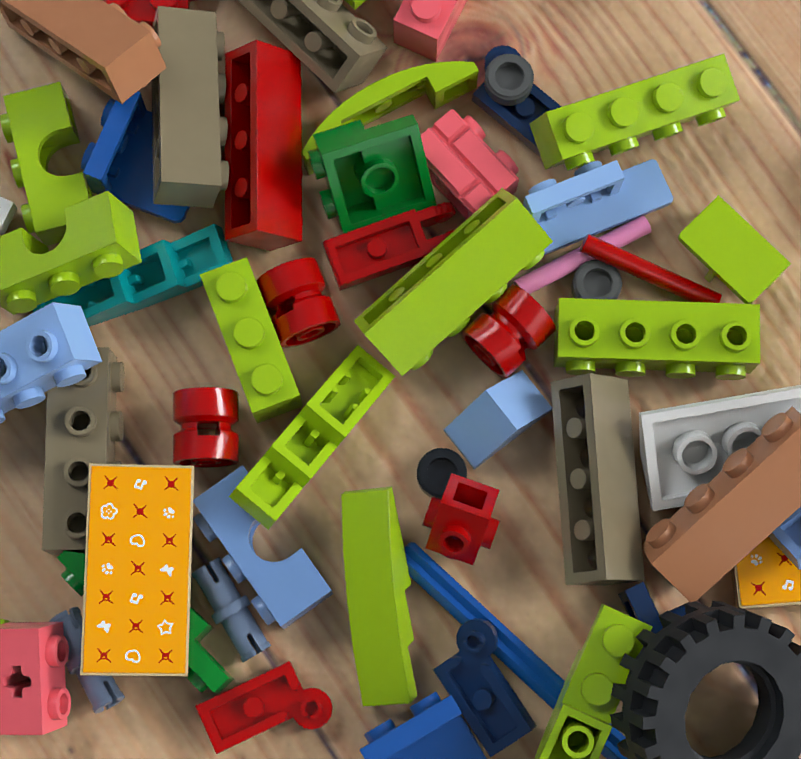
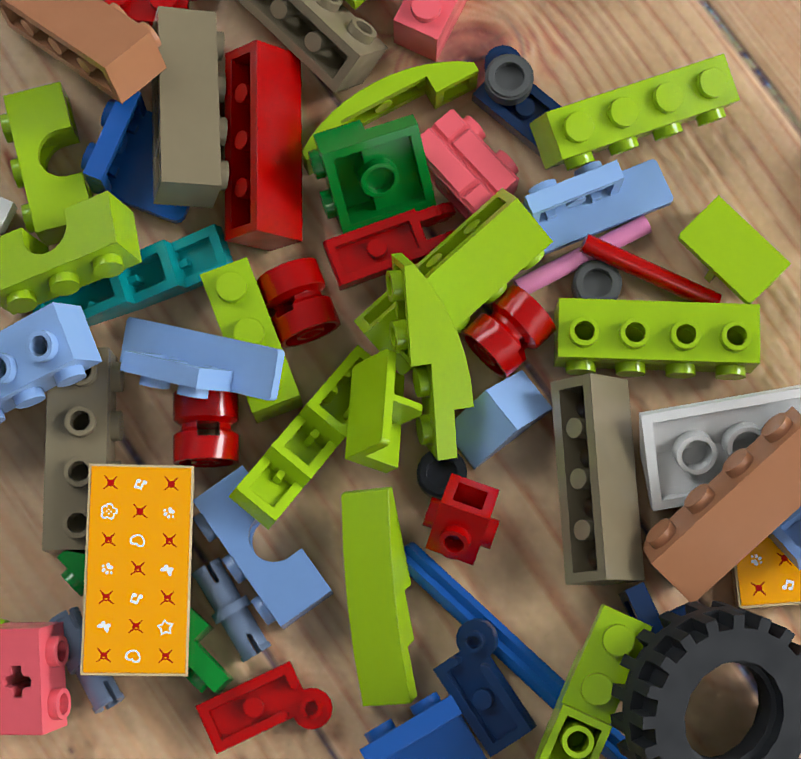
(199, 361): none -> light blue bracket
(377, 412): none -> lime panel
(431, 341): none -> lime slope

